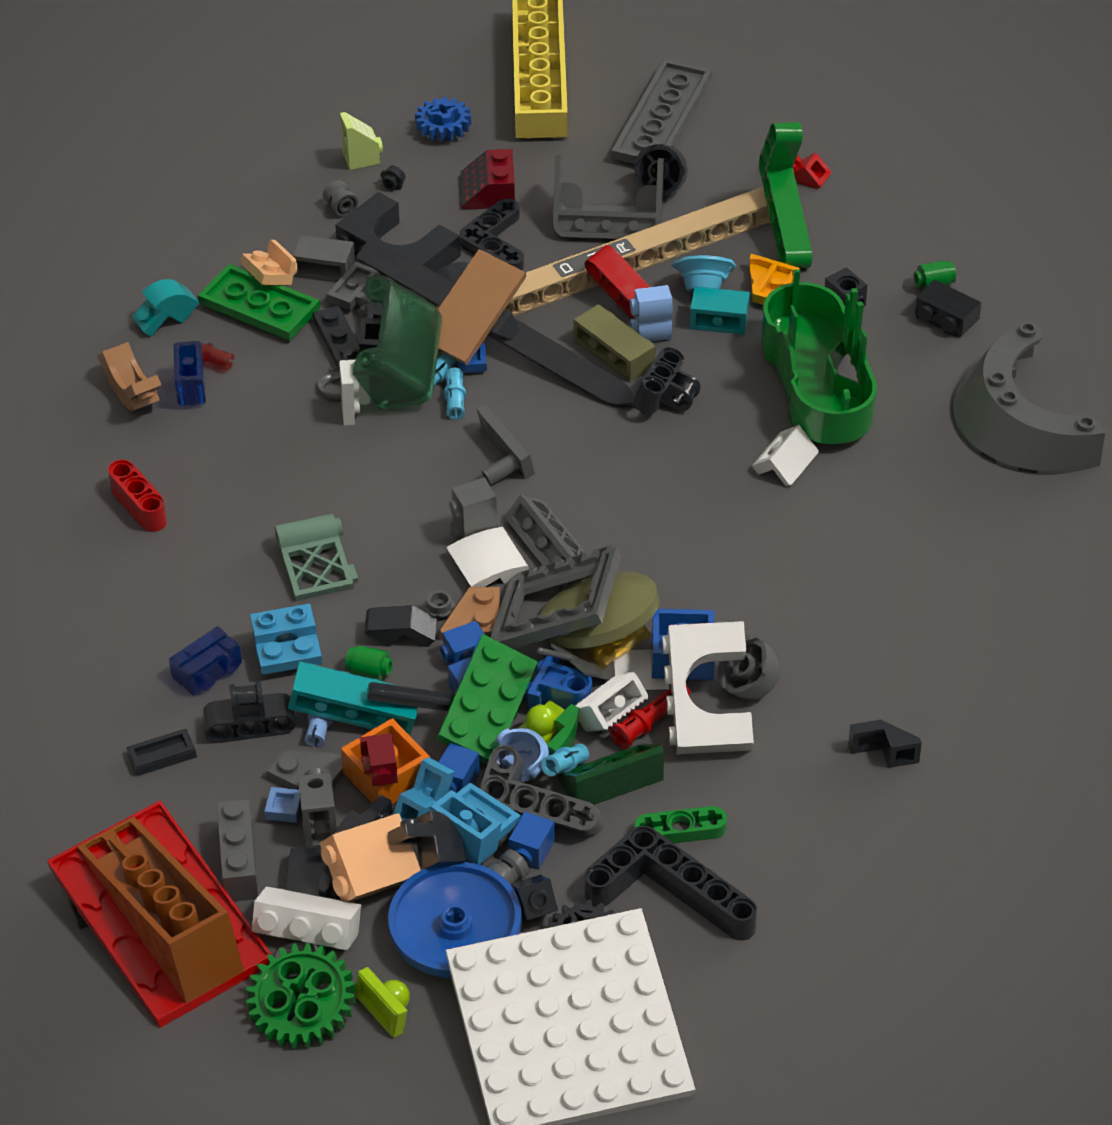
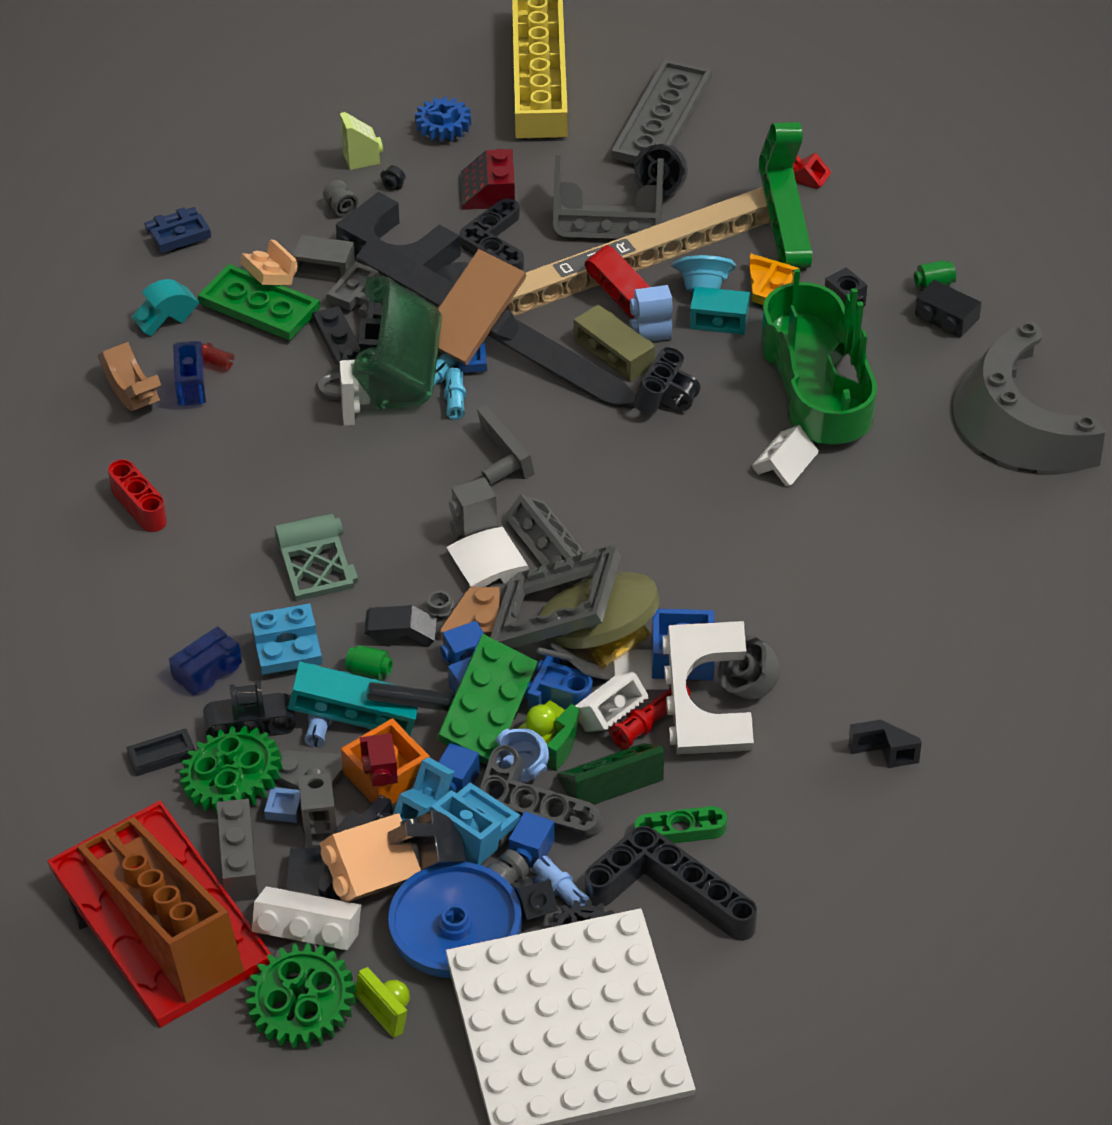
(177, 229): none -> dark blue plate
(231, 768): none -> green gear
(561, 882): none -> light blue pin
(565, 759): medium azure pin -> none

